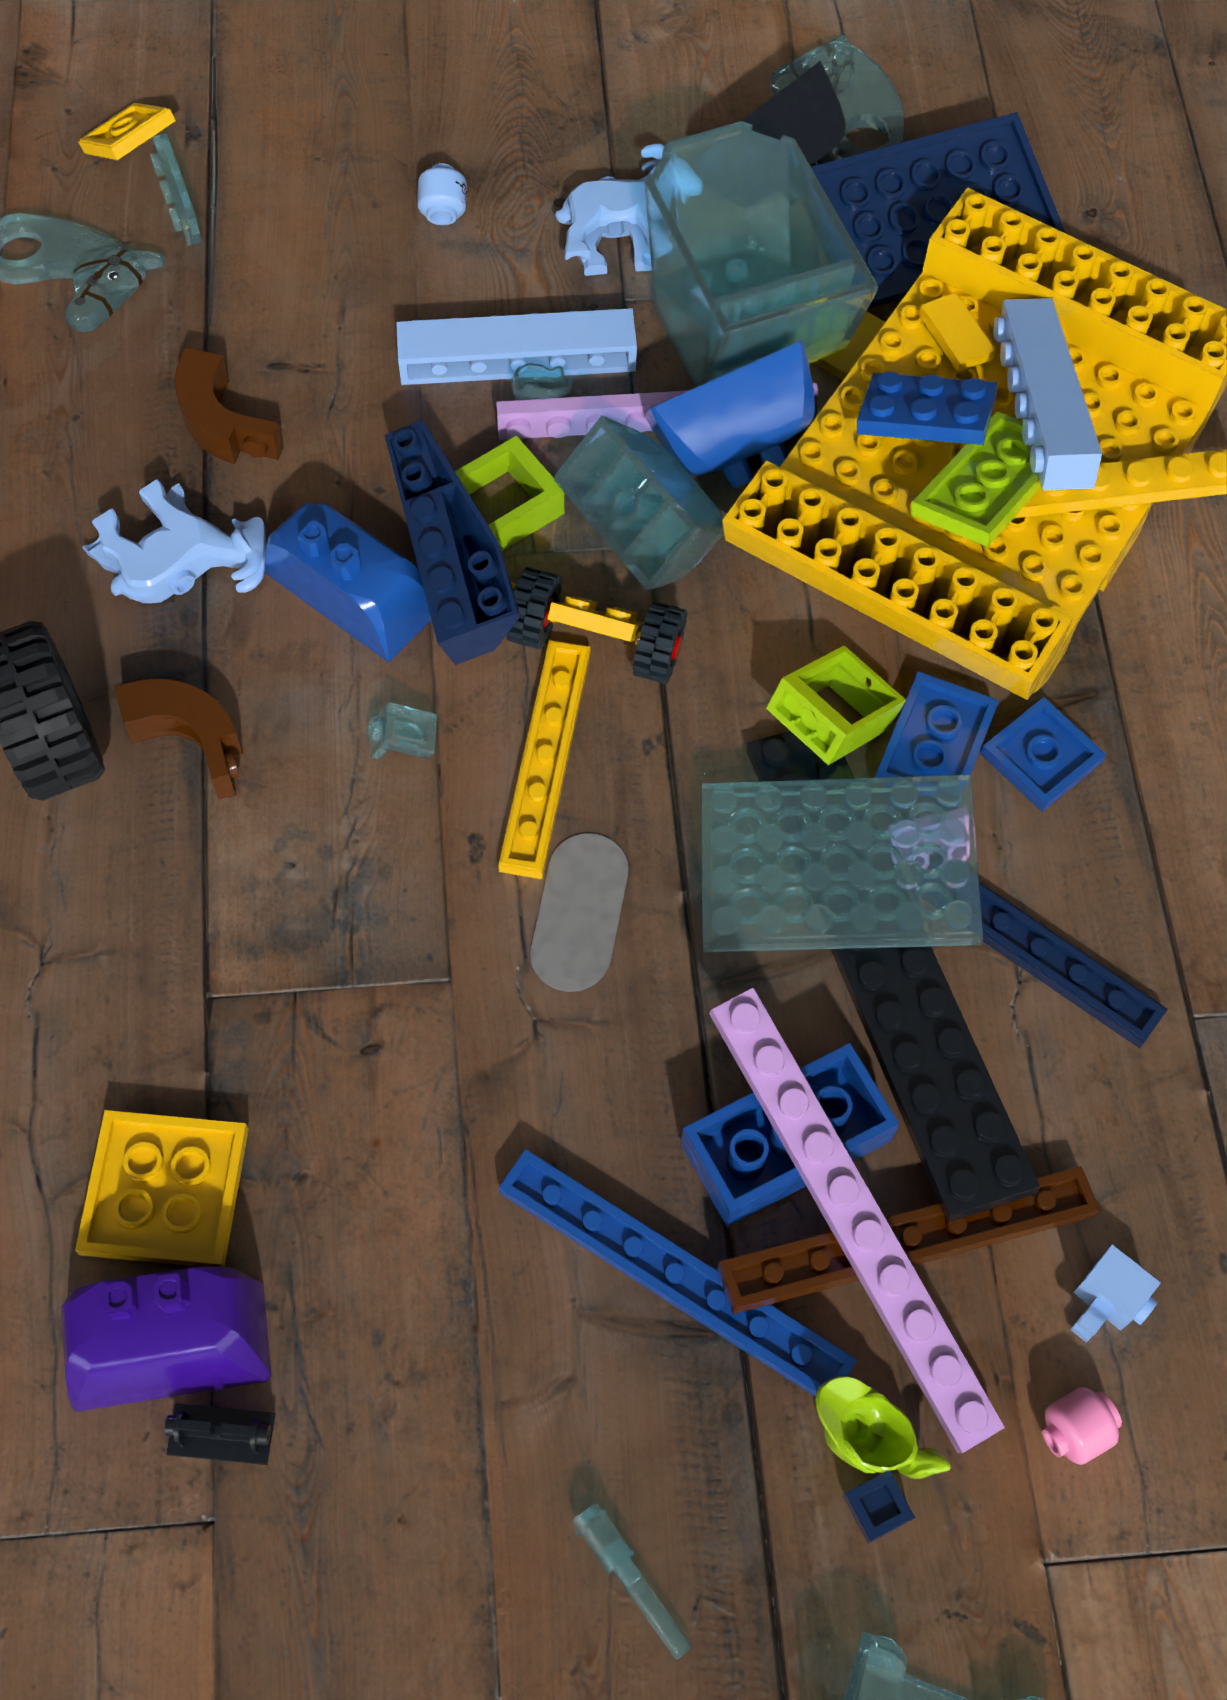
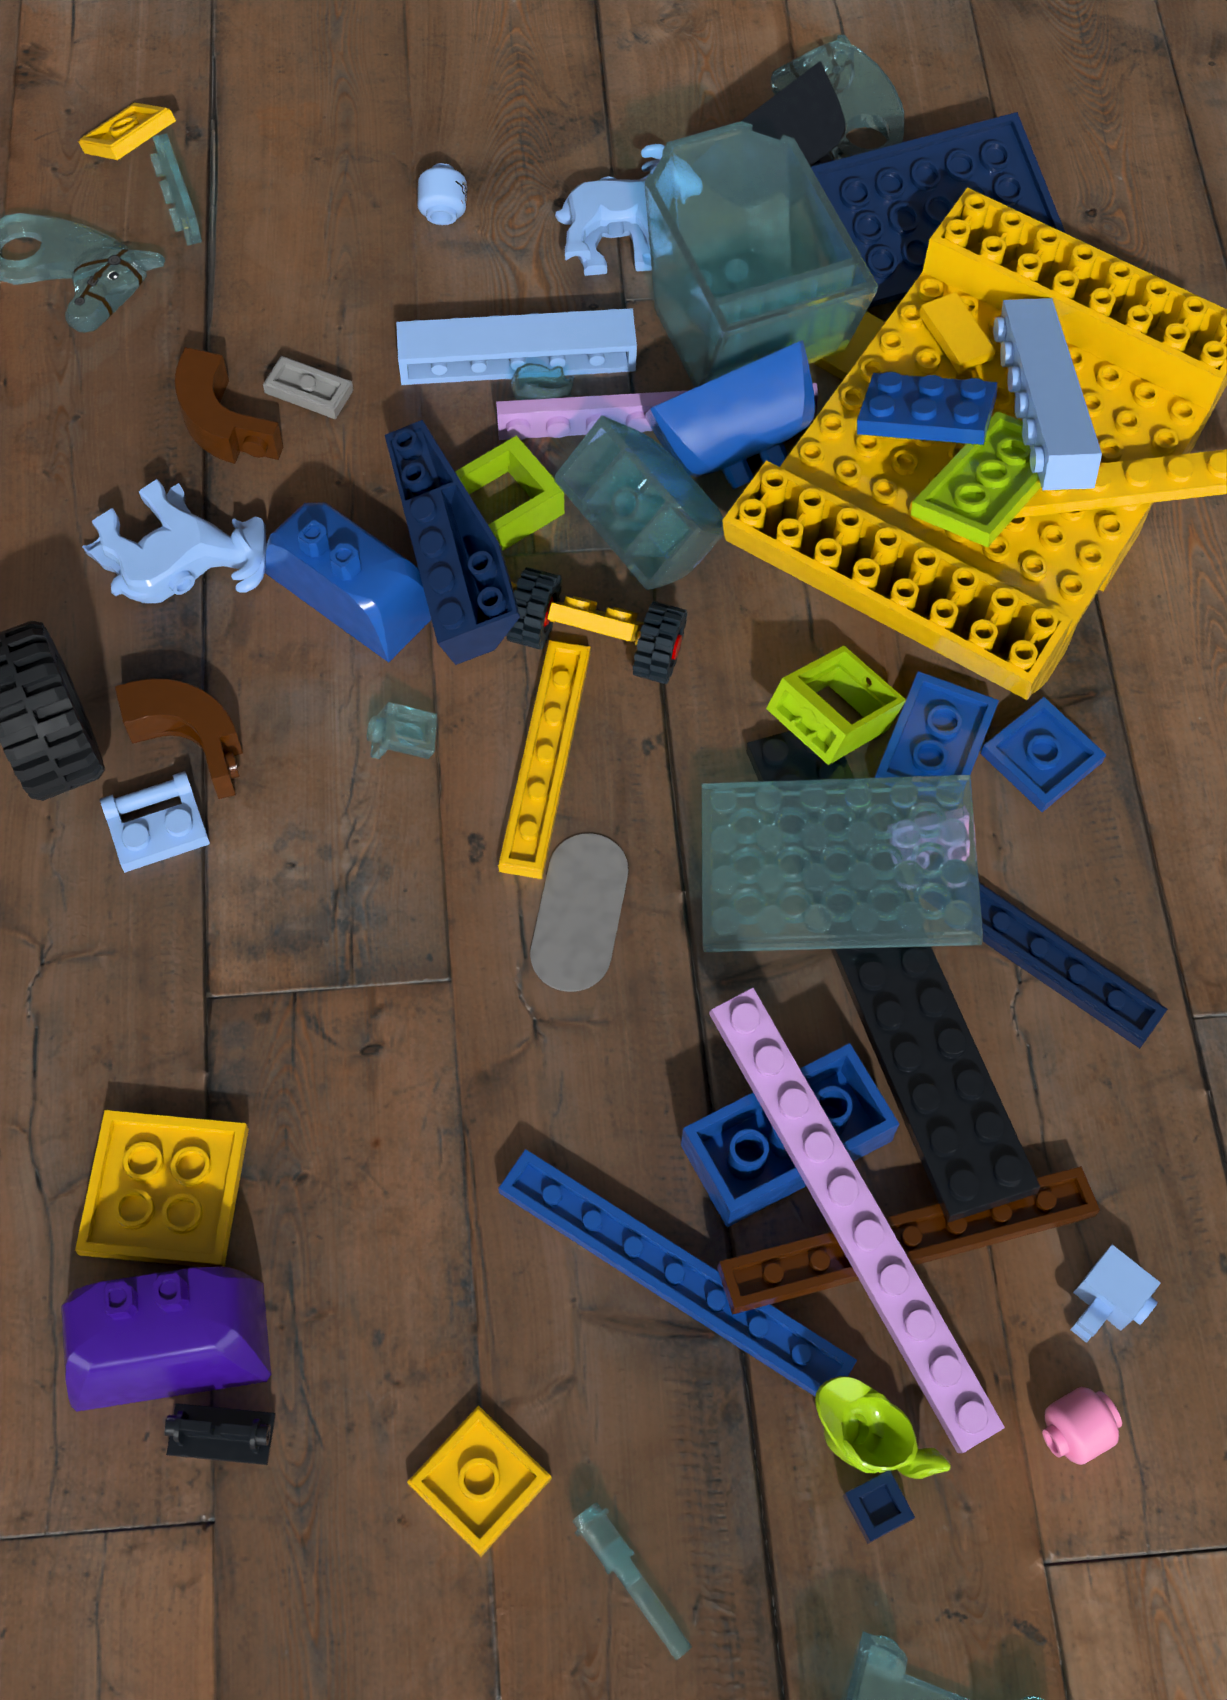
(159, 833): none -> light blue plate
(308, 387): none -> light grey plate
(479, 1480): none -> yellow tile

